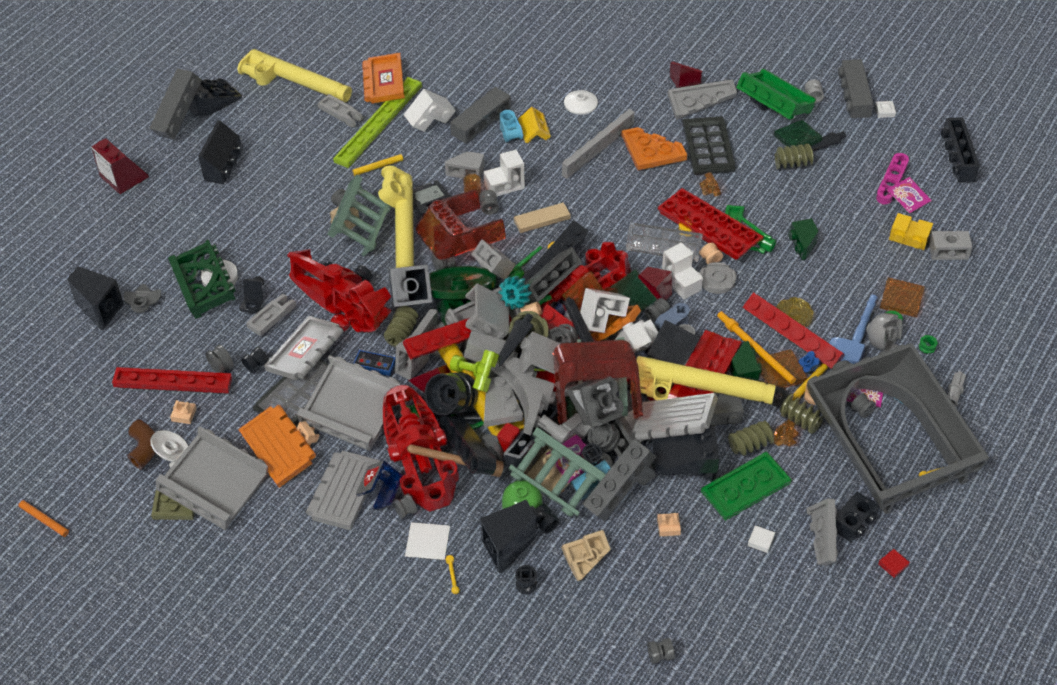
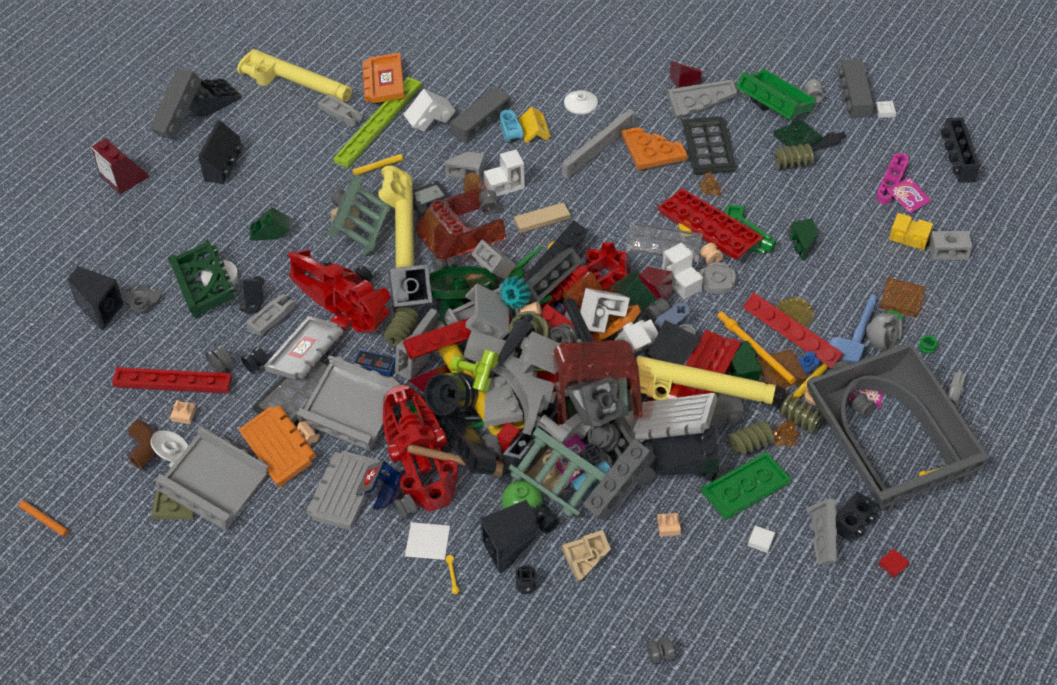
(269, 226): none -> dark green slope

